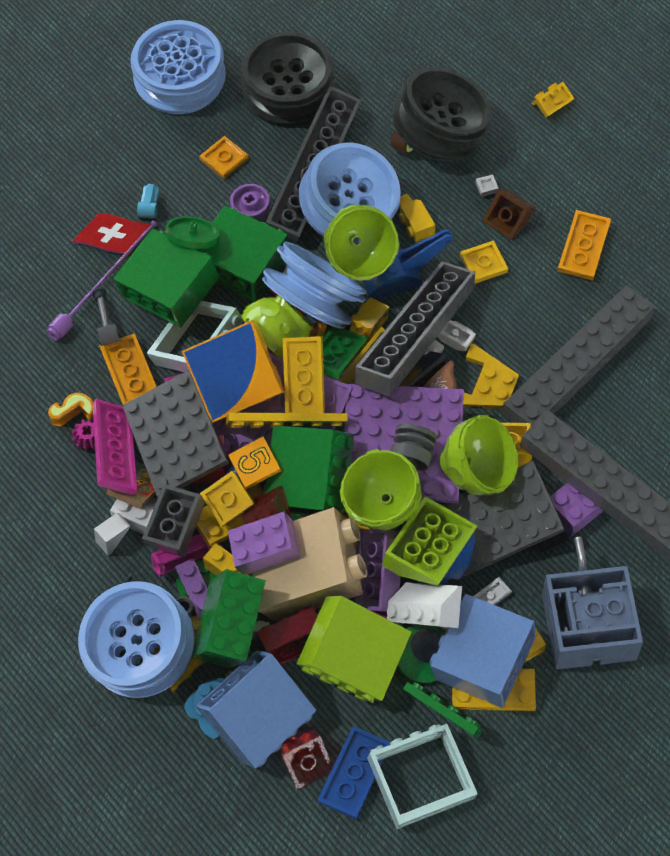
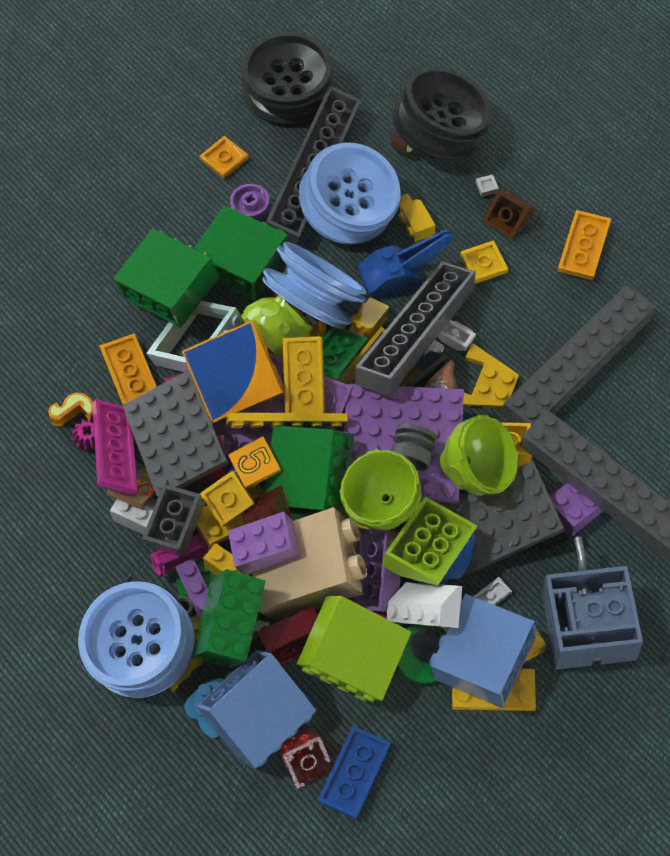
(108, 333): dark grey piece -> none
(110, 235): flag -> none
(111, 532): white slope -> none
(148, 206): medium azure piece -> none
(178, 67): light blue wheel -> none
(192, 232): green piece -> none
(376, 244): lime rock -> none
(418, 738): light aqua window -> none
(437, 705): green plate -> none
(553, 99): yellow bracket -> none

